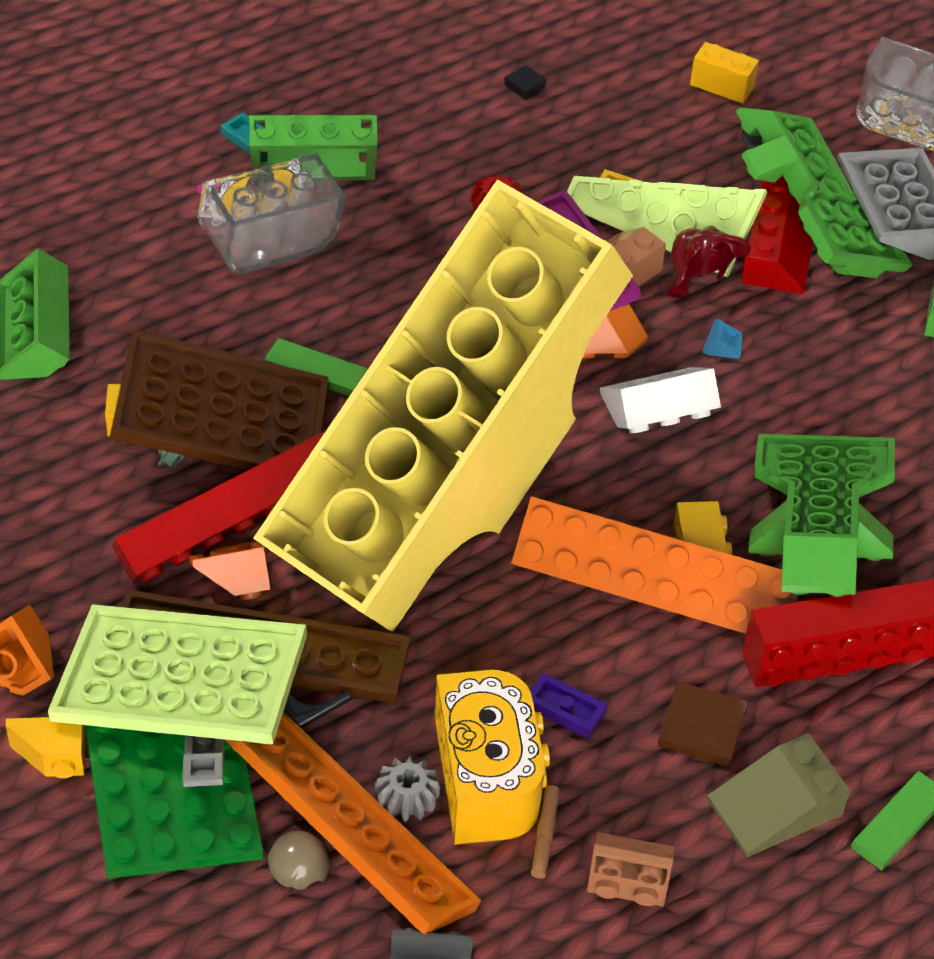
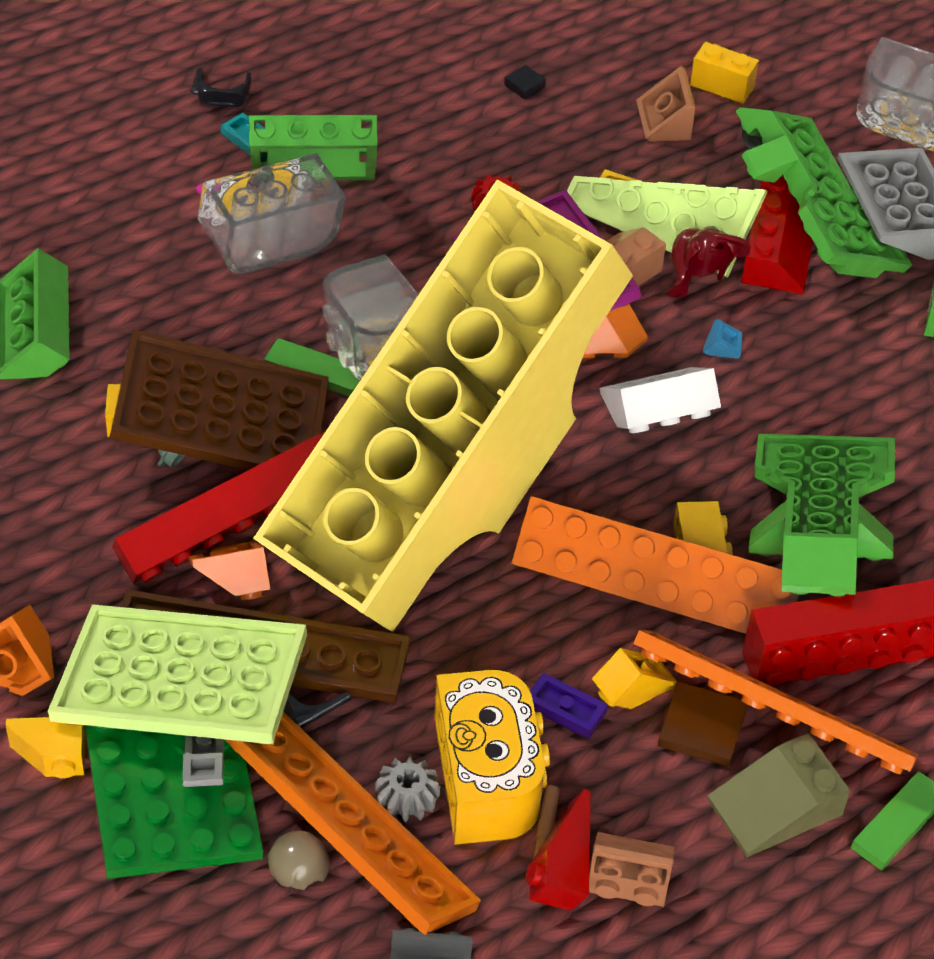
(220, 97): none -> black helmet
(364, 309): none -> clear brick
(562, 864): none -> red slope
(632, 679): none -> yellow slope
(668, 109): none -> nougat slope
(788, 707): none -> orange plate

